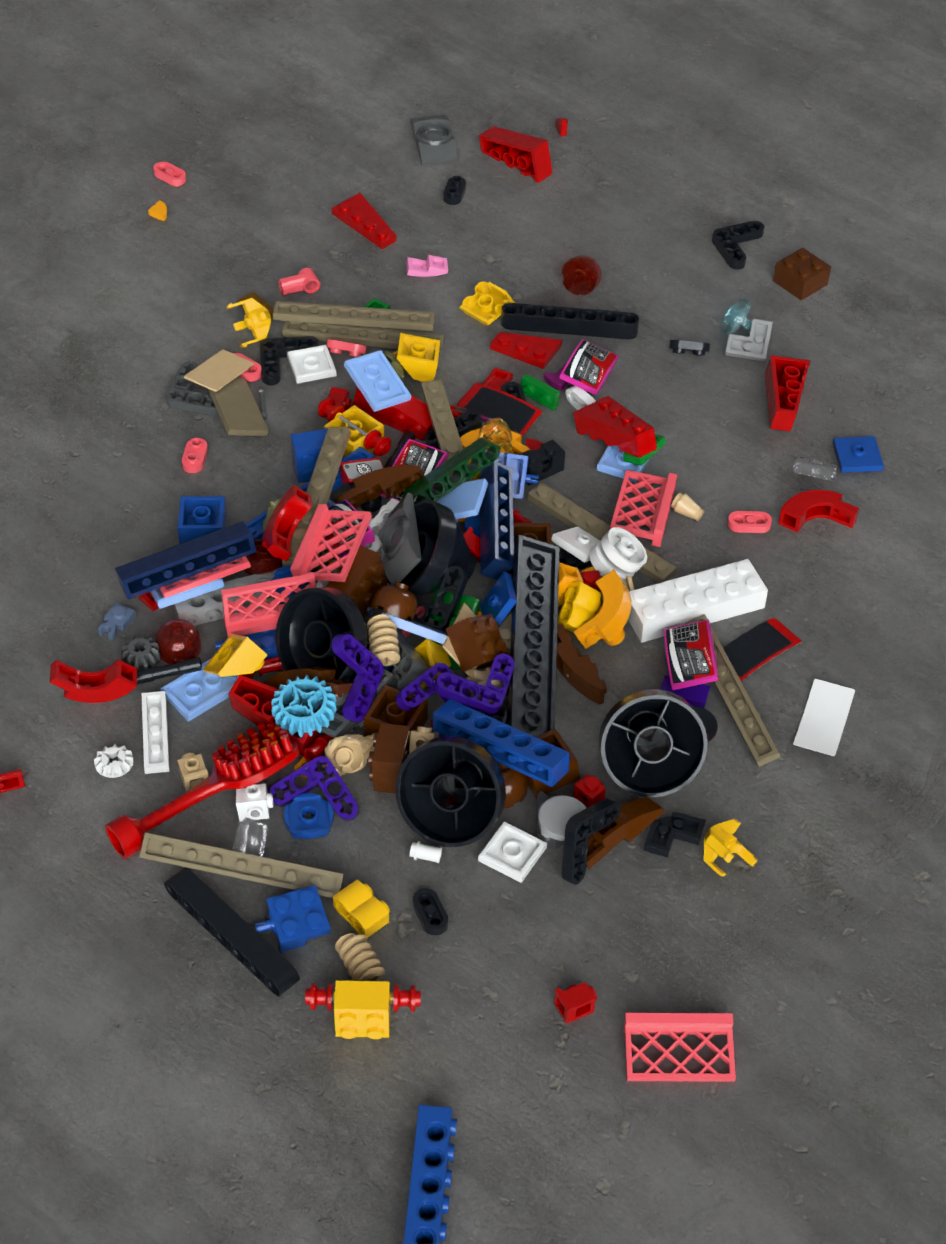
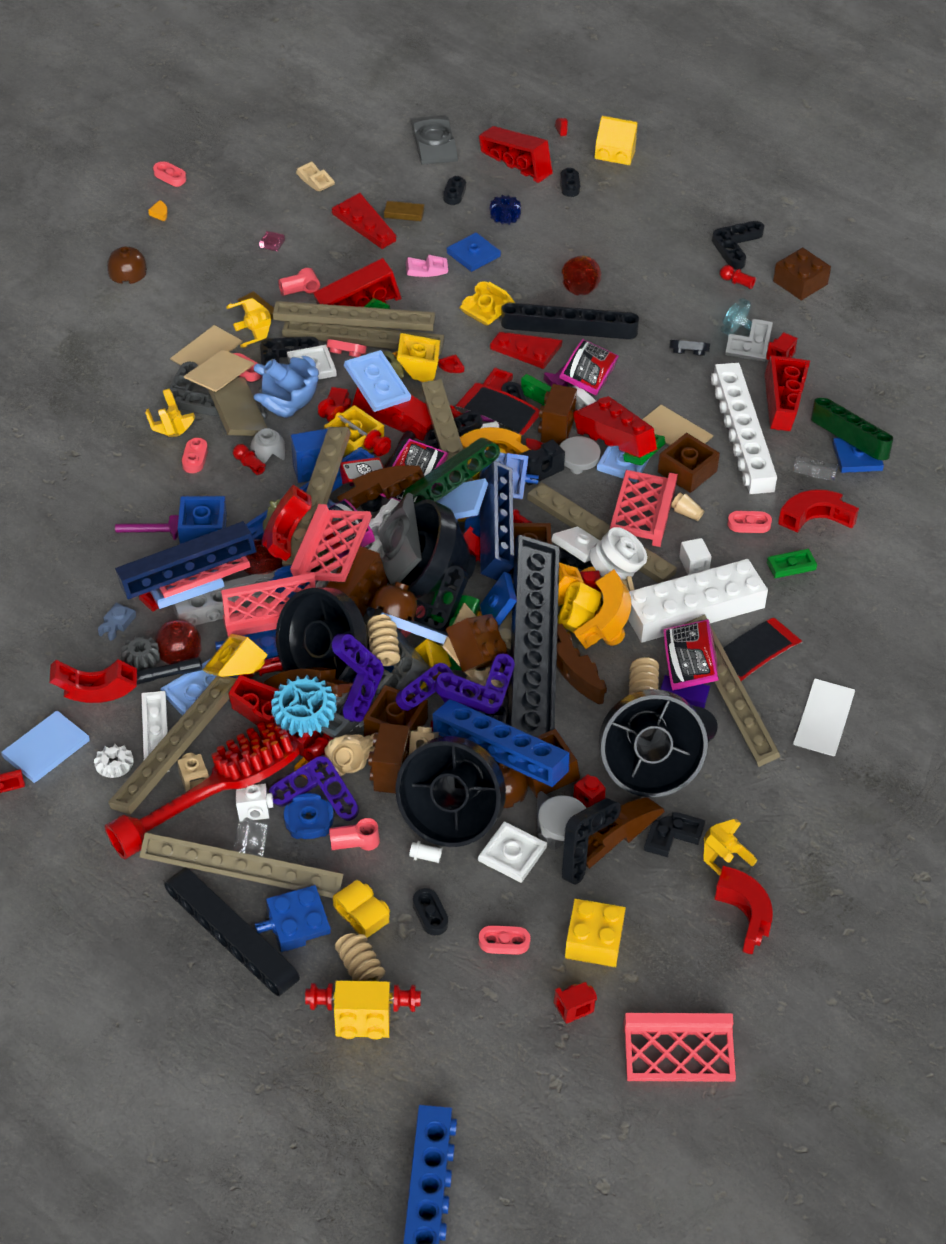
(45, 746): none -> light blue tile
(126, 265): none -> reddish brown cylinder
(171, 422): none -> yellow piece
(171, 526): none -> magenta piece
(172, 746): none -> dark tan plate
(206, 346): none -> tan window
(248, 459): none -> red pin
(267, 443): none -> light grey piece
(272, 241): none -> clear pink tile
(287, 385): none -> medium blue piece
(314, 177): none -> tan slope
(355, 835): none -> coral piece
(361, 287): none -> red wedge
(404, 211): none -> pearl gold tile
(451, 364): none -> red tile
(473, 252): none -> blue plate
(497, 432): clear yellow piece -> none
(504, 939): none -> coral plate
(505, 209): none -> clear blue gear
(557, 413): none -> reddish brown brick
(570, 182): none -> black plate
(580, 453): none -> light grey tile
(595, 932): none -> yellow brick
(616, 140): none -> yellow slope
(643, 675): none -> tan piece
(674, 426): none -> tan window
(690, 460): none -> reddish brown brick
(695, 556): none -> white panel
(727, 273): none -> red pin
(744, 429): none -> white brick
(751, 898): none -> red arch
(783, 346): none -> red brick
(791, 563): none -> green plate
(852, 428): none -> dark green beam

